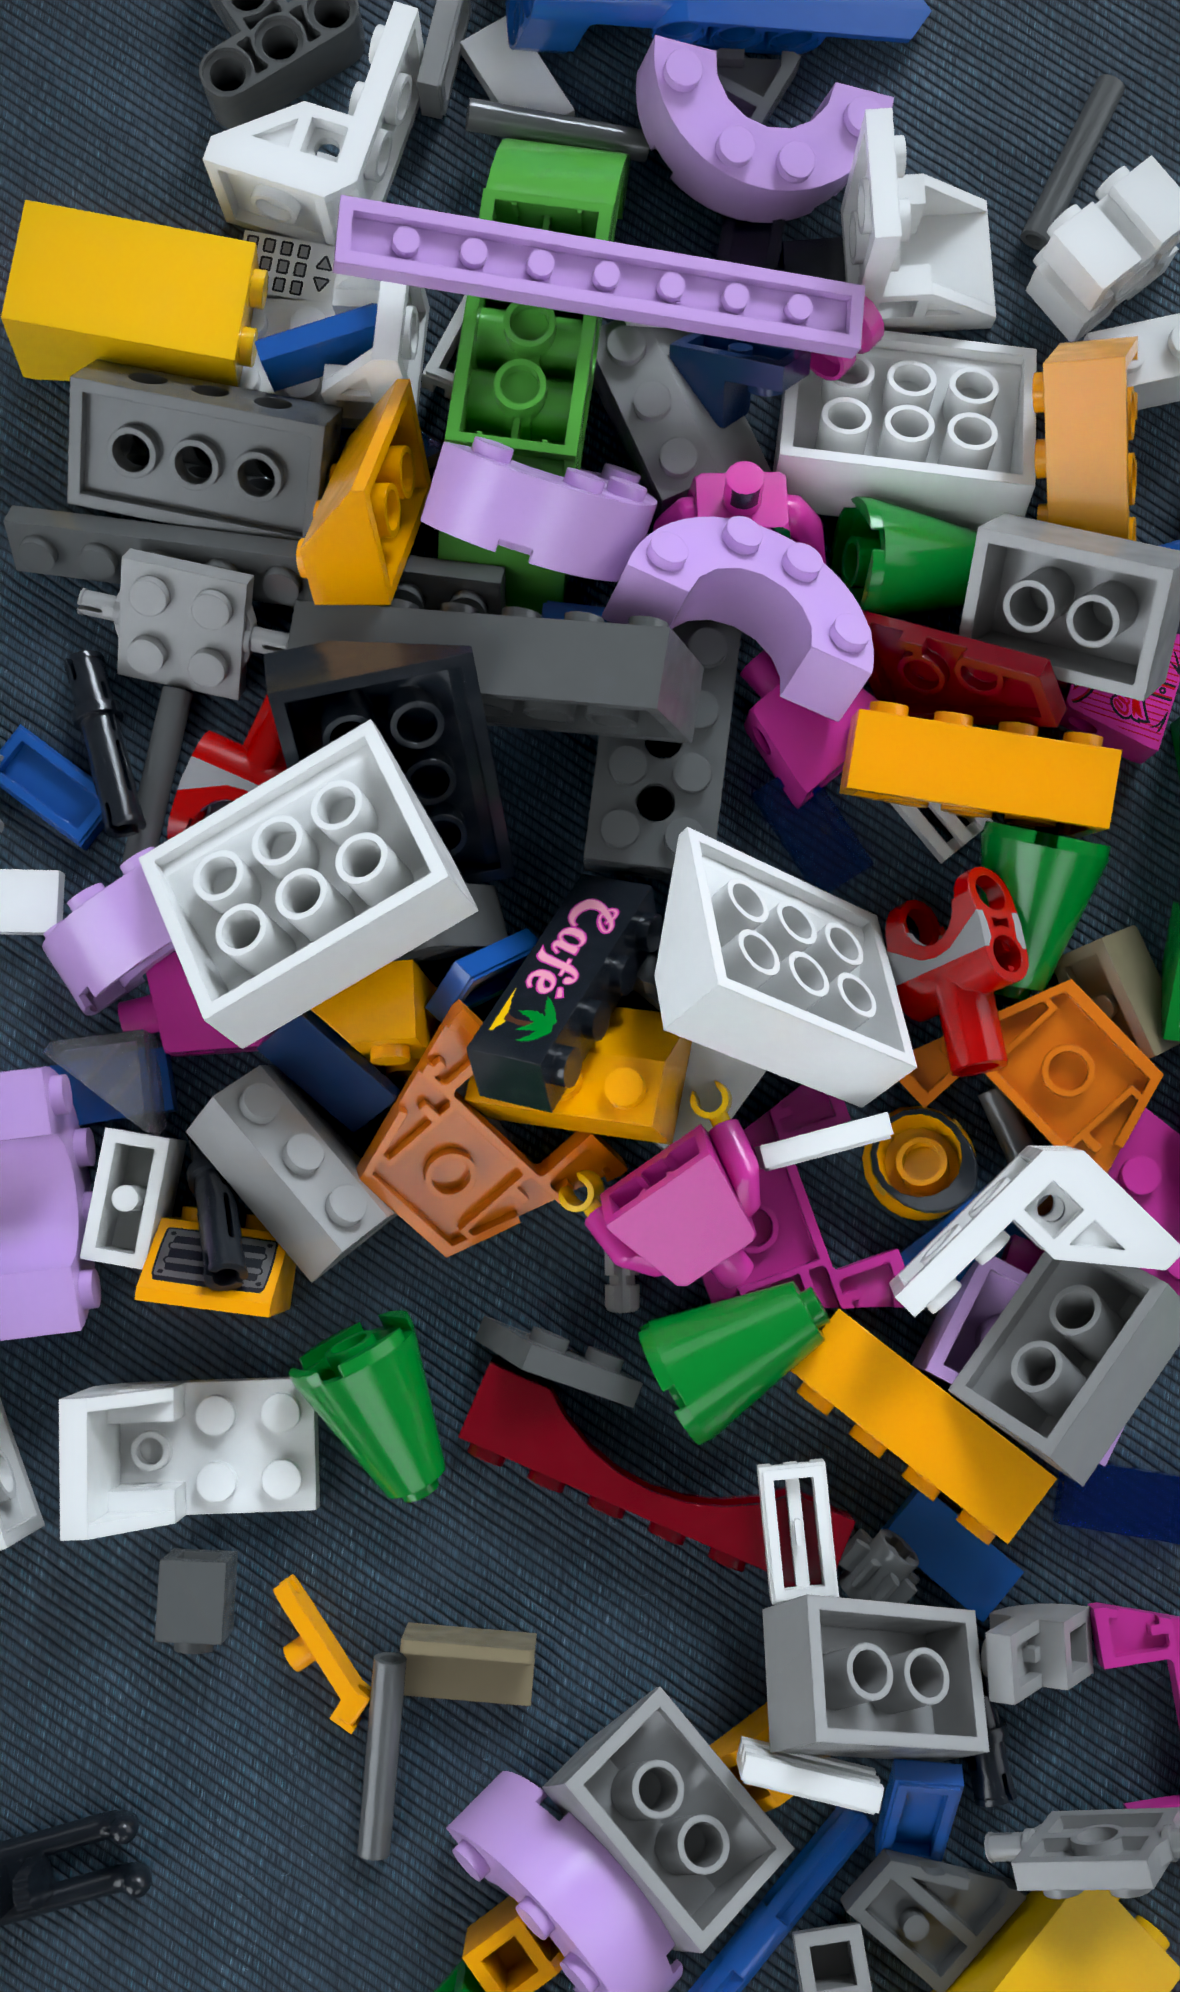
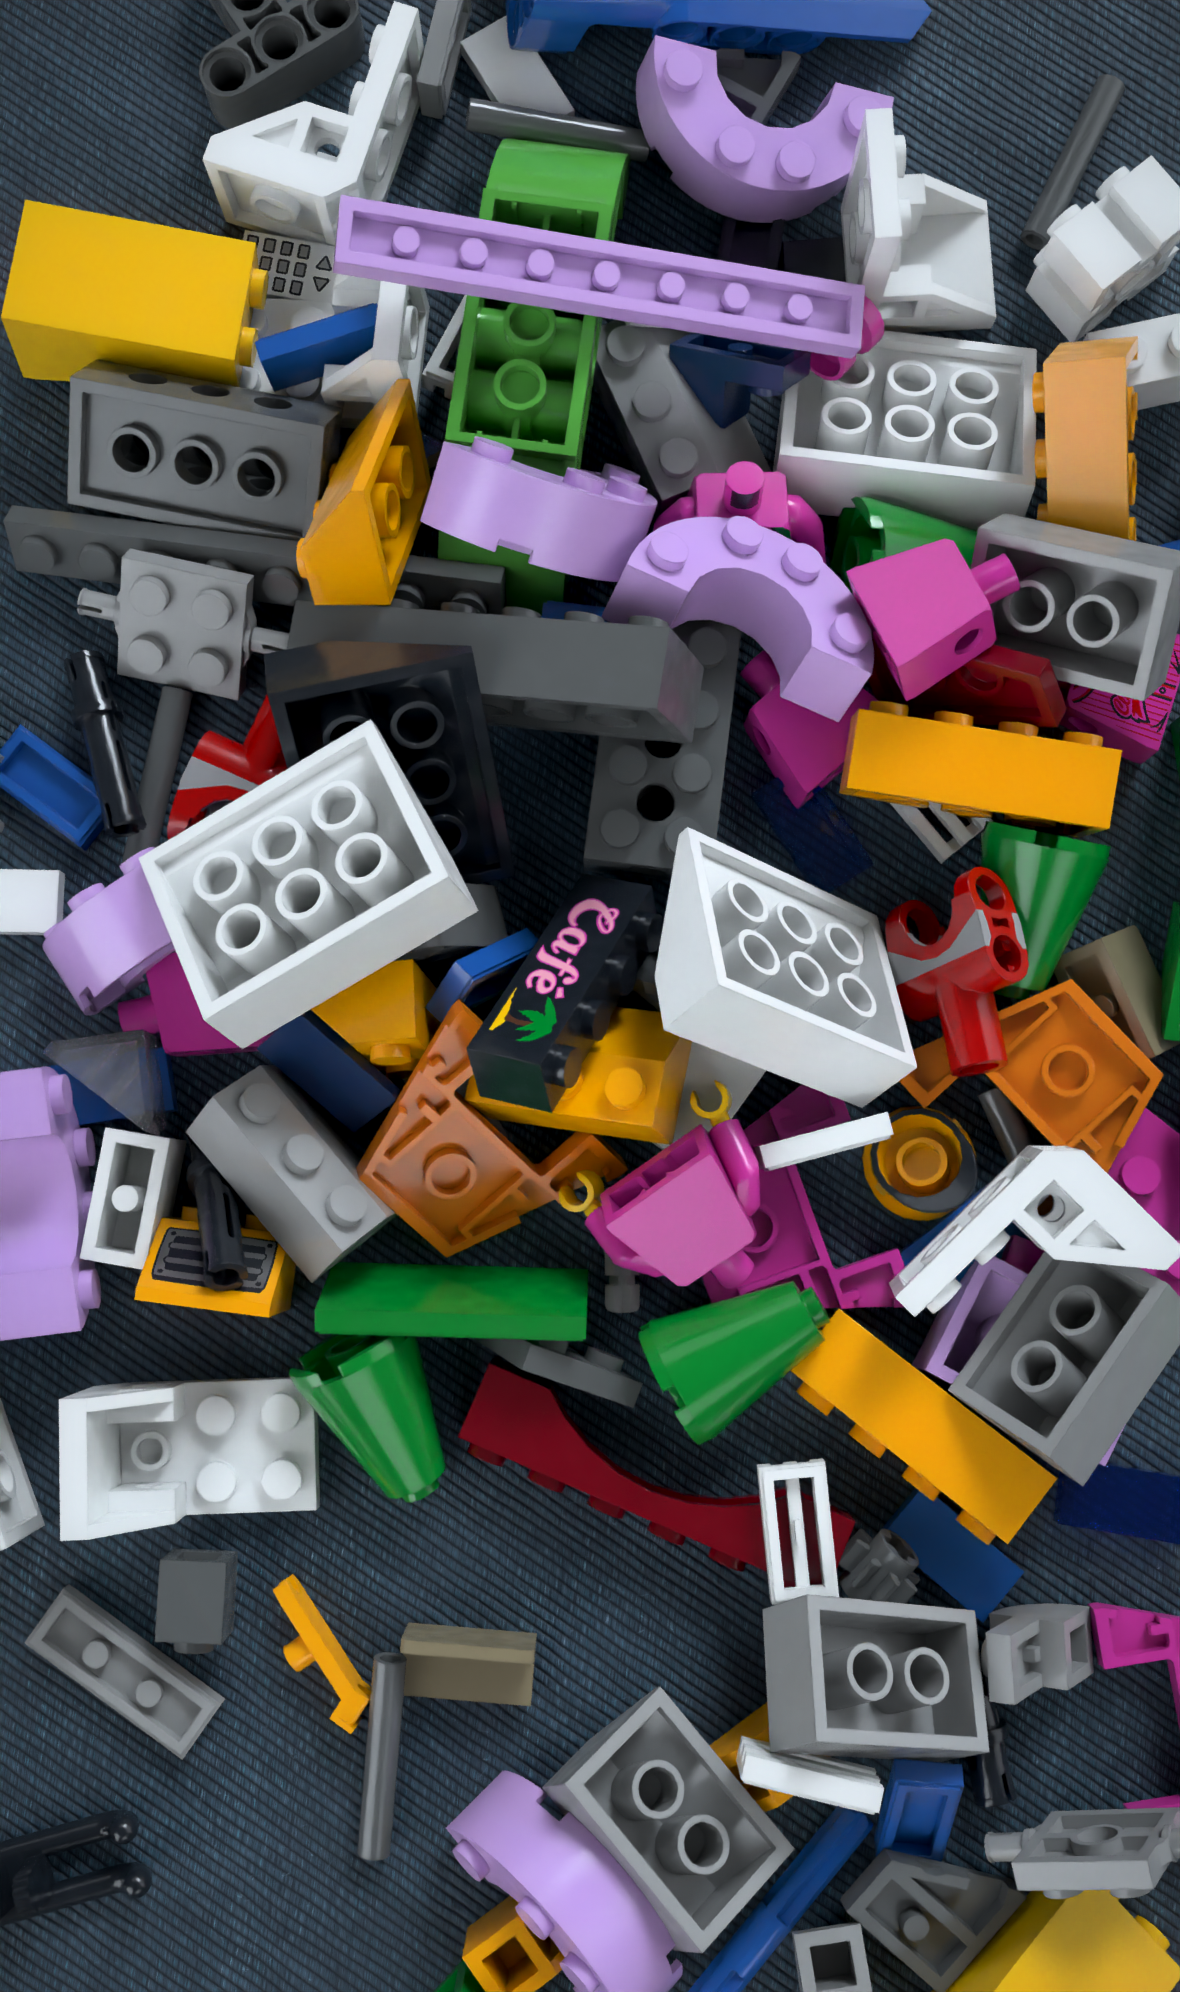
(124, 1671): none -> light grey tile
(454, 1301): none -> green tile
(930, 610): none -> dark pink torso

